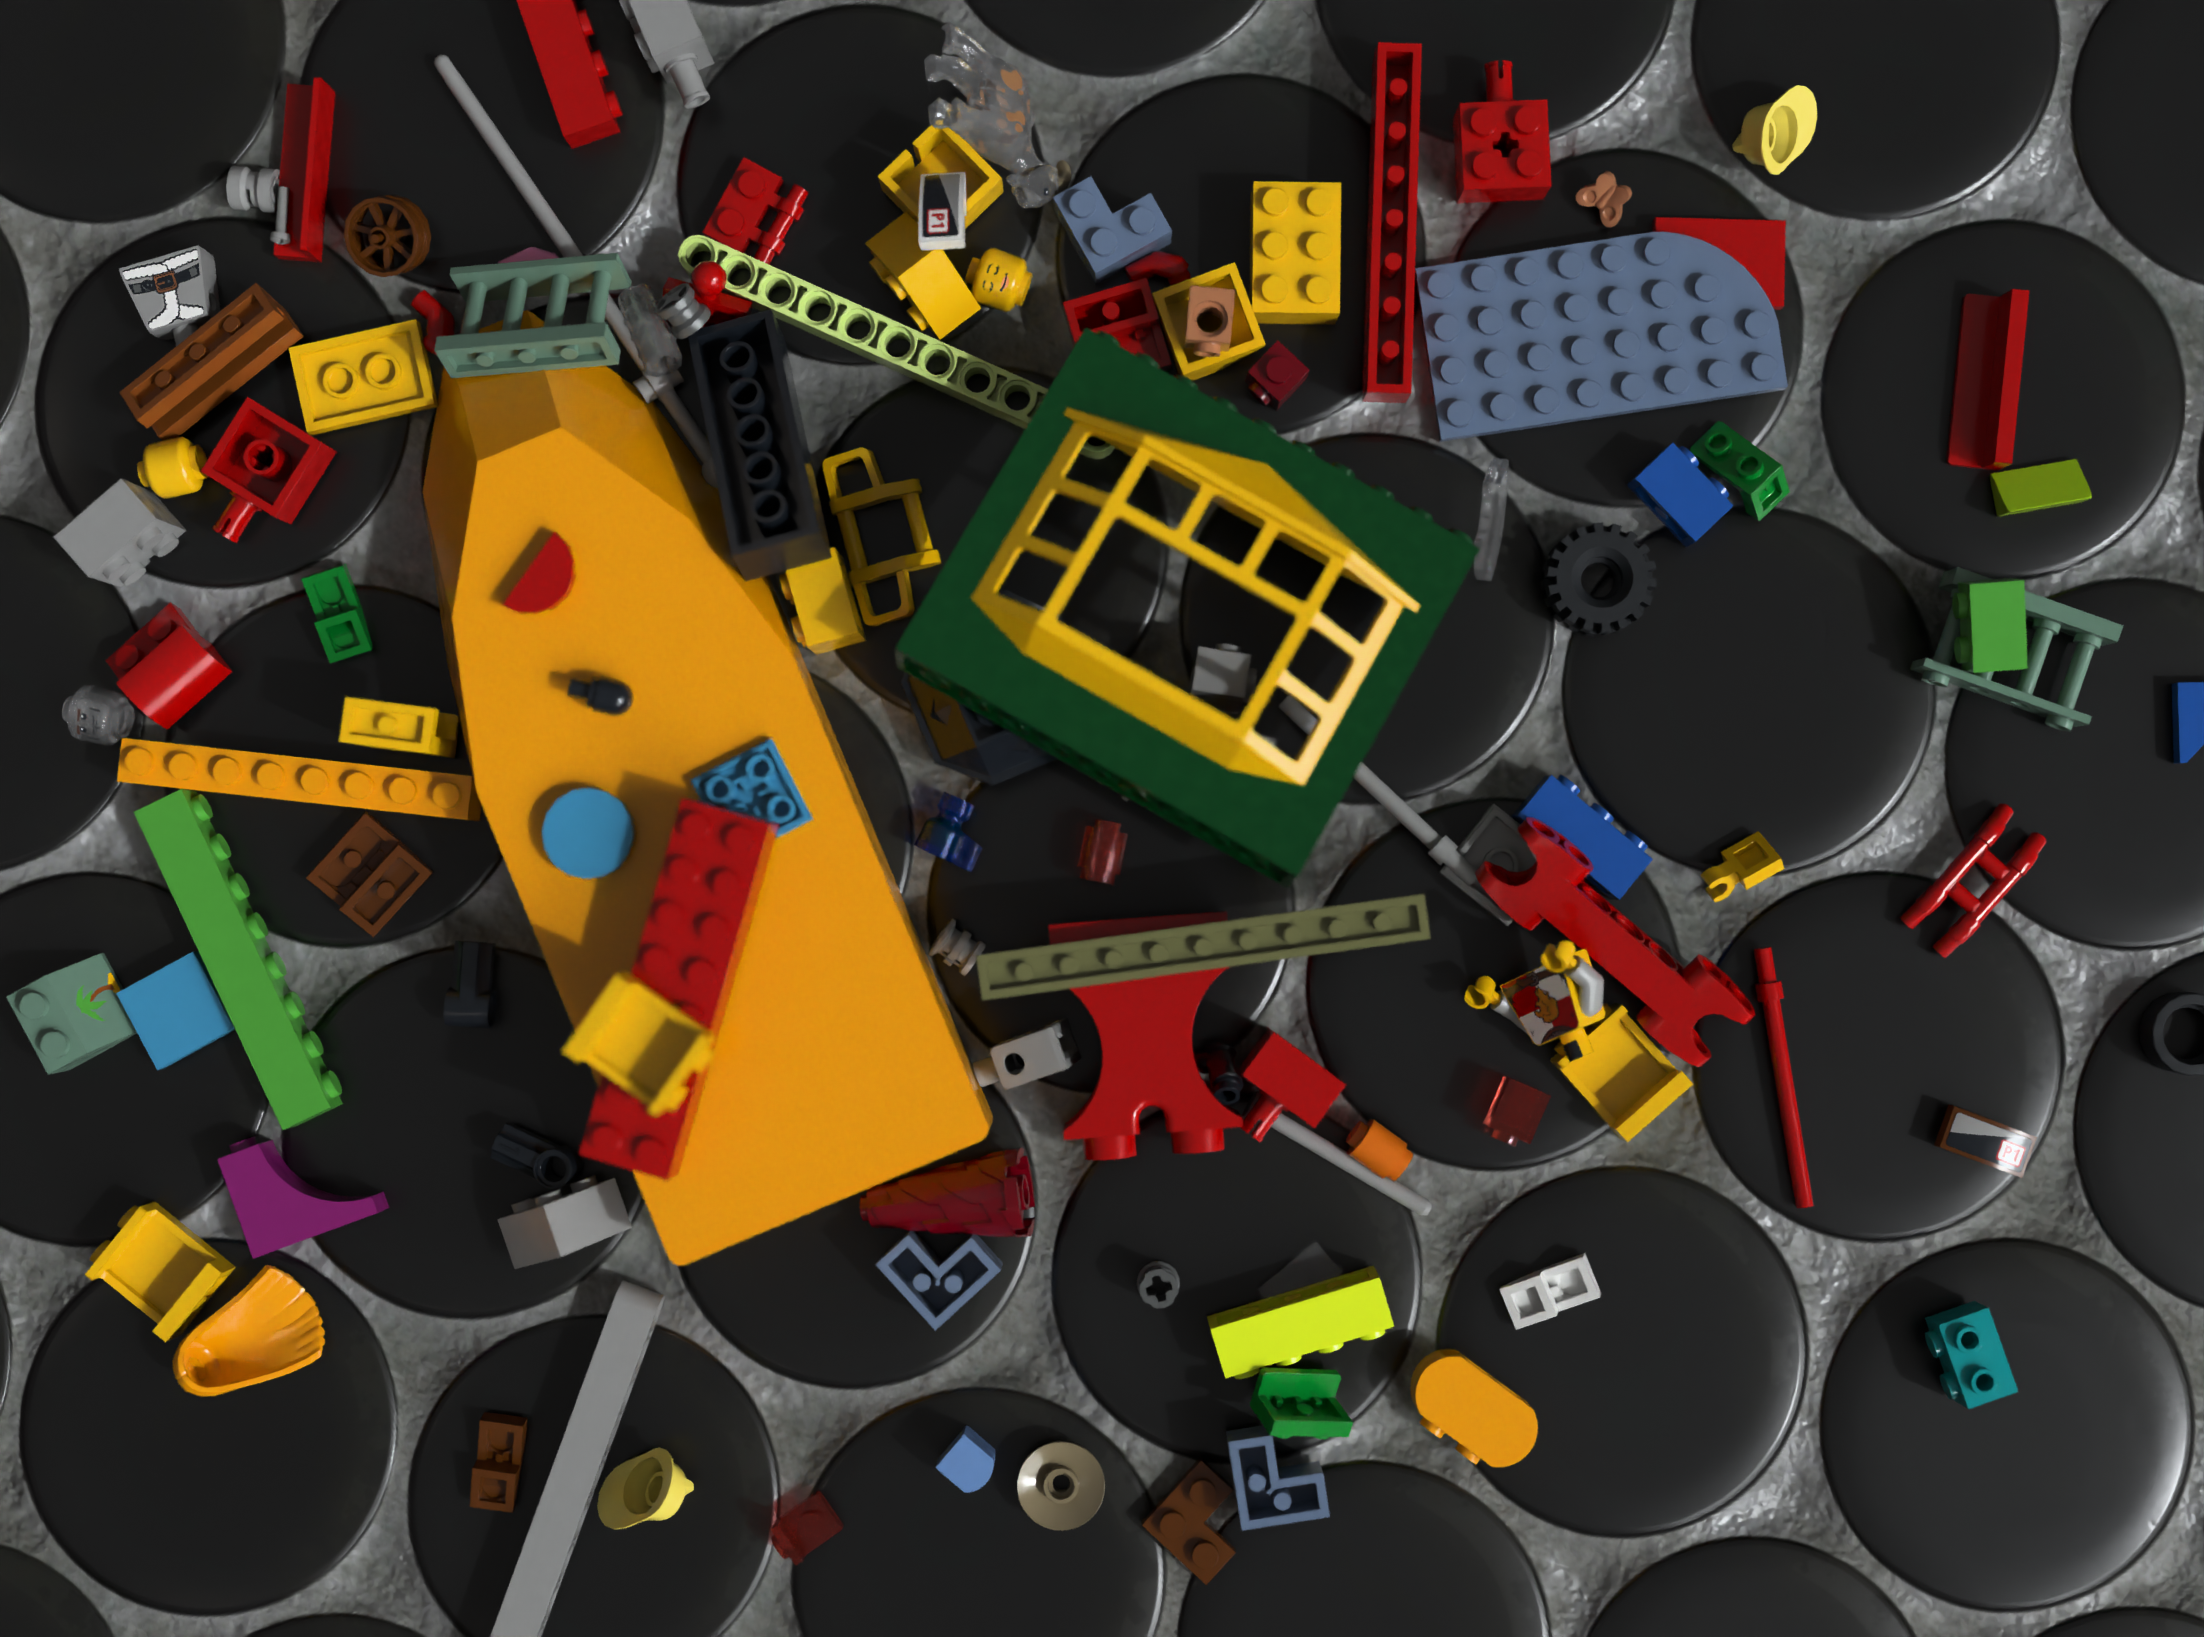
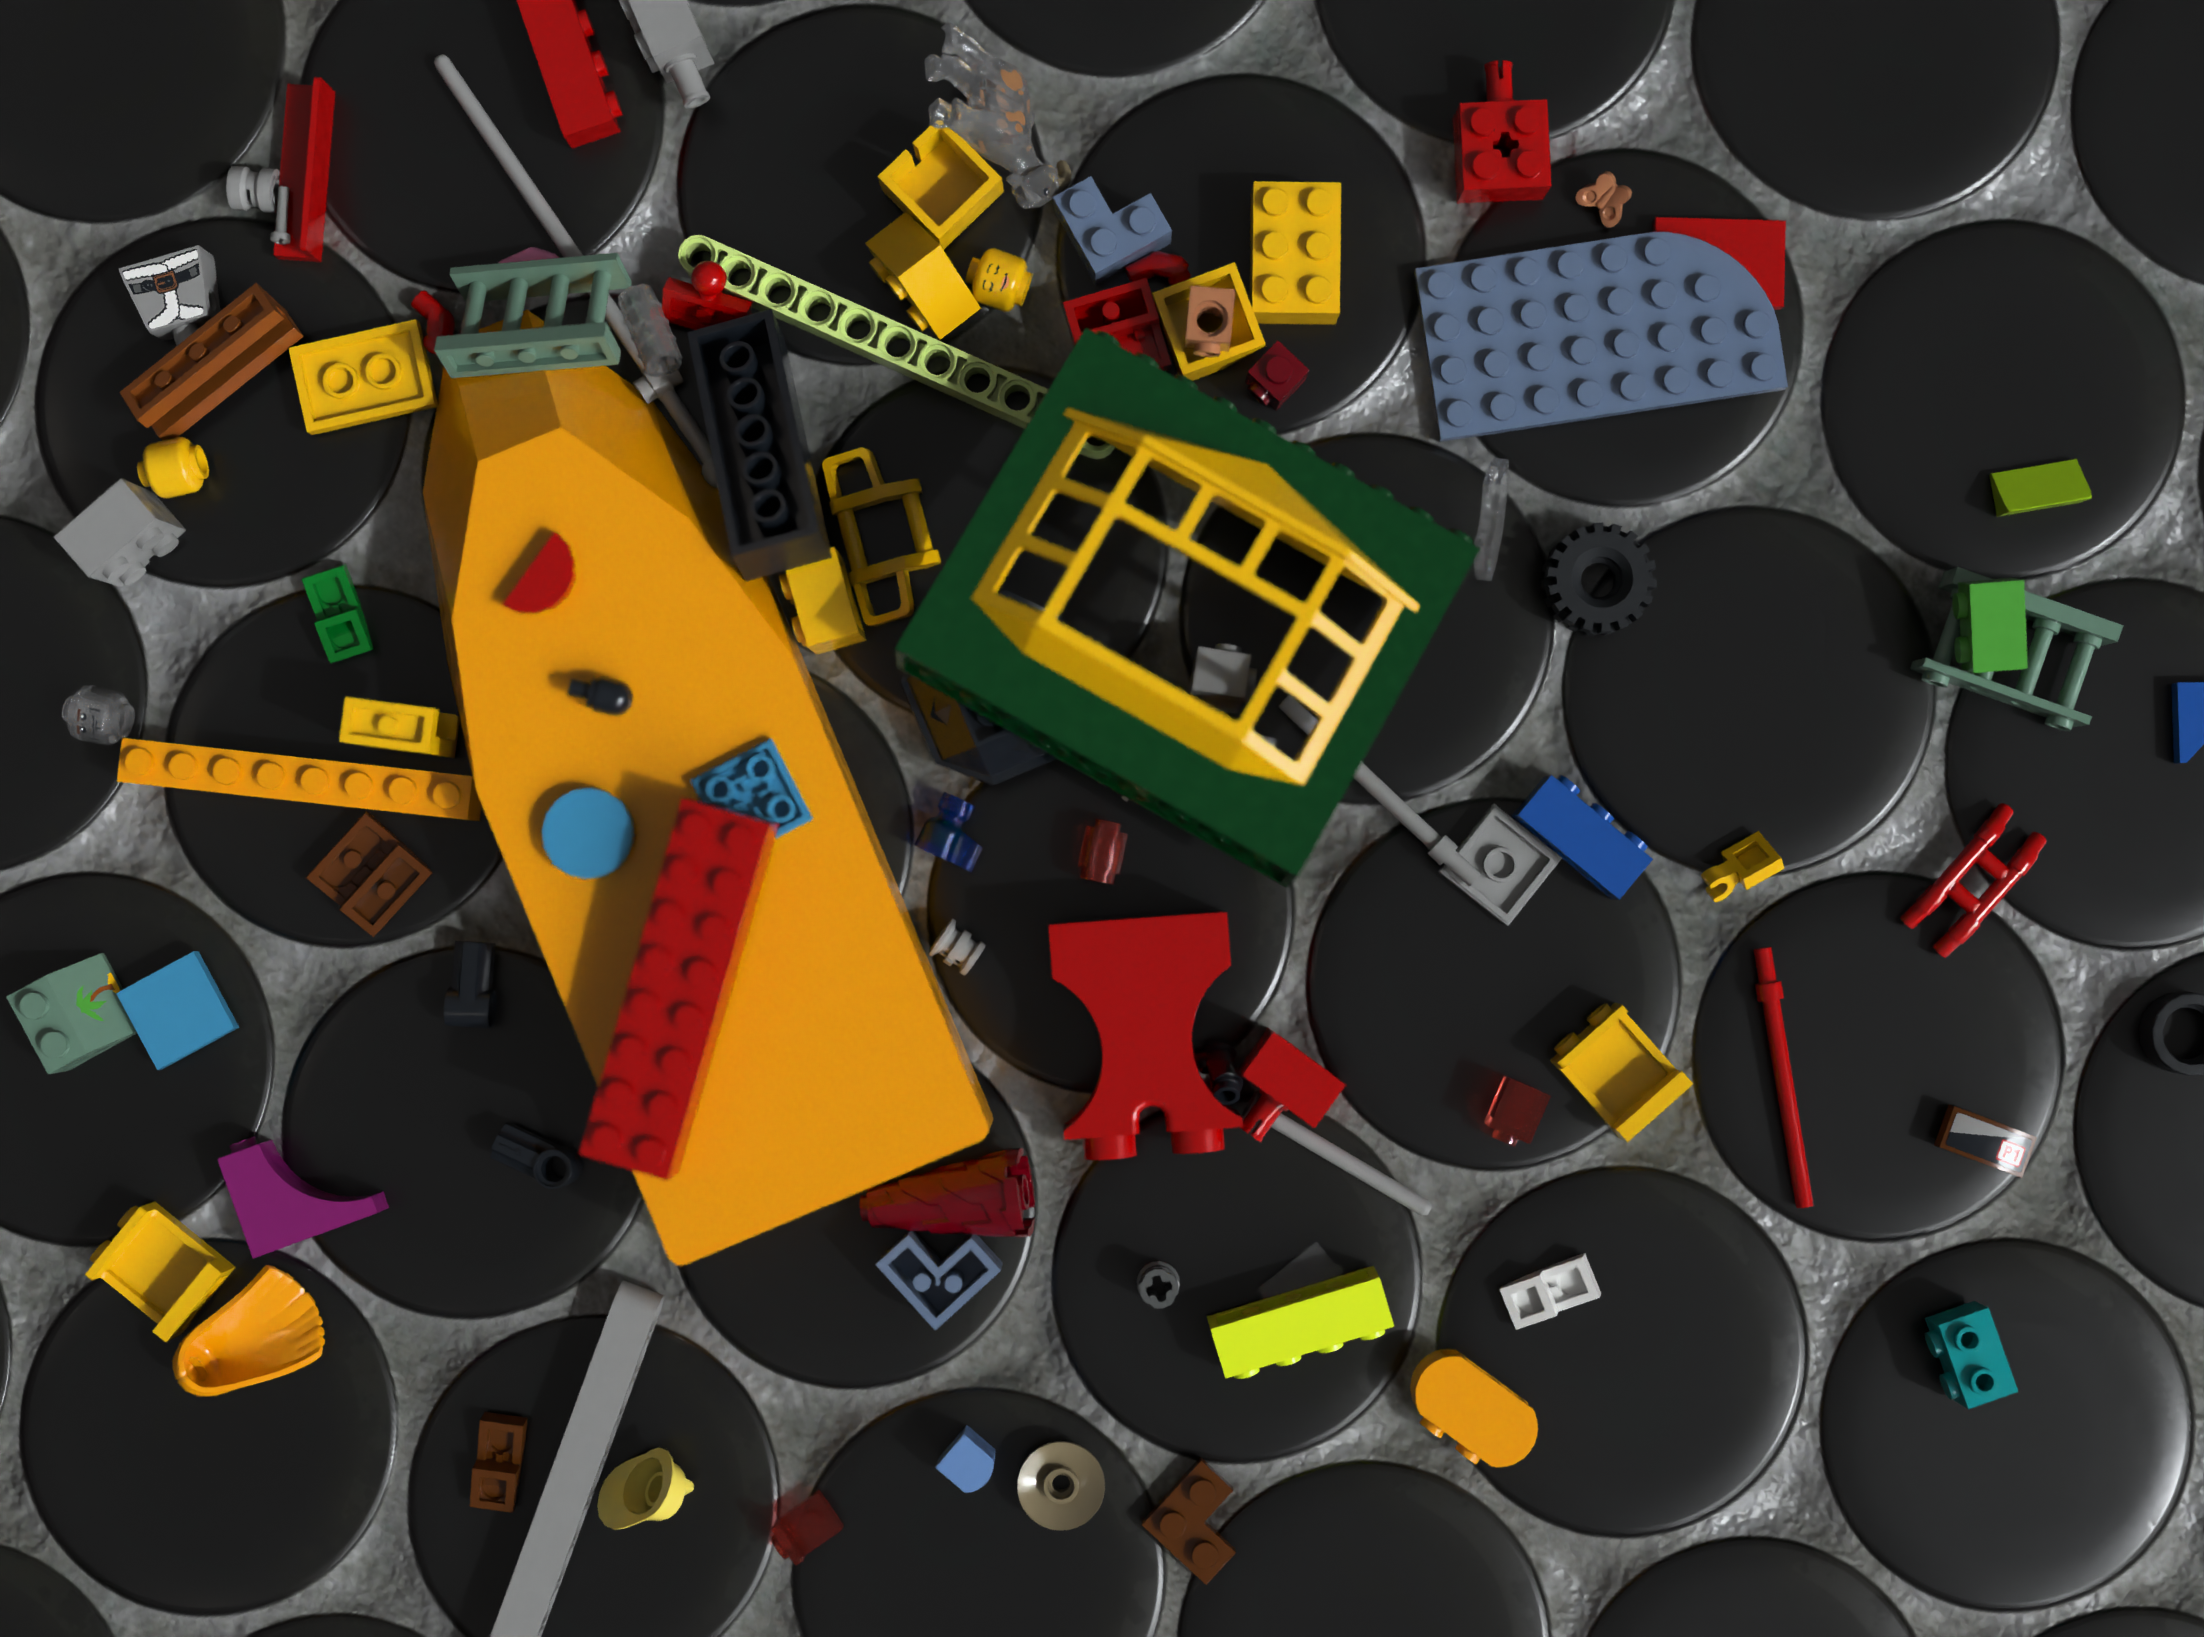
(167, 667): red brick -> none
(239, 957): bright green brick -> none
(241, 467): red brick -> none
(387, 235): reddish brown wheel -> none
(560, 1224): light grey brick -> none
(642, 1043): yellow panel -> none
(682, 311): dark grey wheel -> none
(745, 206): red plate -> none
(942, 211): slope -> none
(1042, 1049): light grey torso -> none
(1203, 947): olive plate -> none
(1272, 1493): sand blue brick -> none
(1300, 1403): green bracket -> none
(1379, 1149): orange brick -> none
(1392, 222): red brick -> none
(1549, 1000): torso -> none
(1556, 892): red piece -> none
(1681, 494): blue brick -> none
(1744, 467): green bracket -> none
(1778, 130): light yellow piece -> none
(1987, 380): red panel -> none

